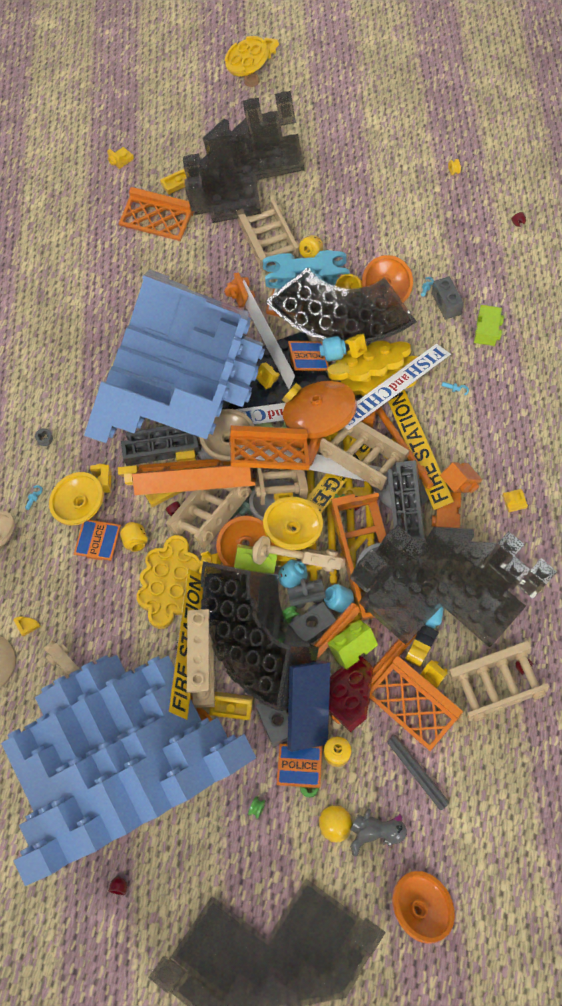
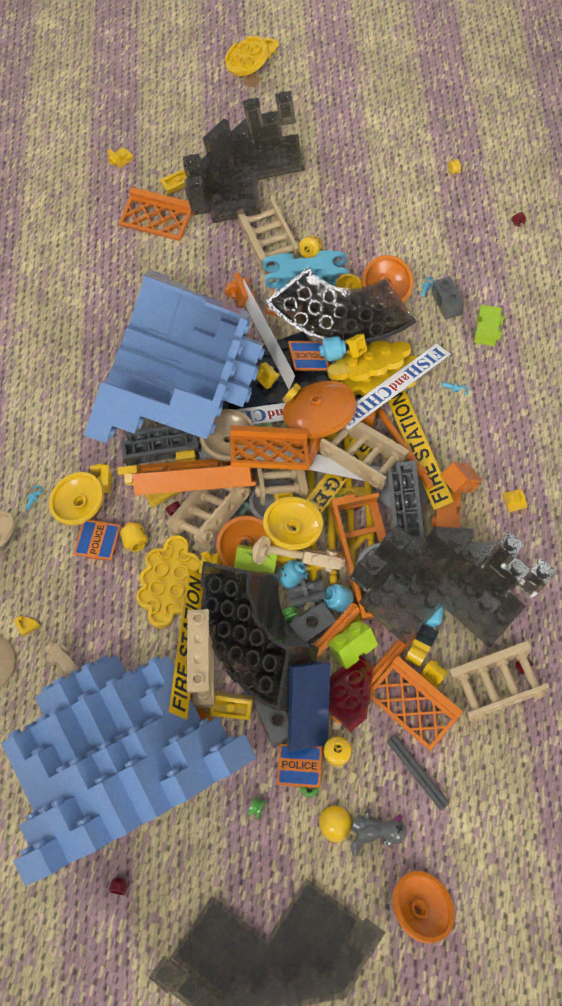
(41, 433): dark grey bush -> none

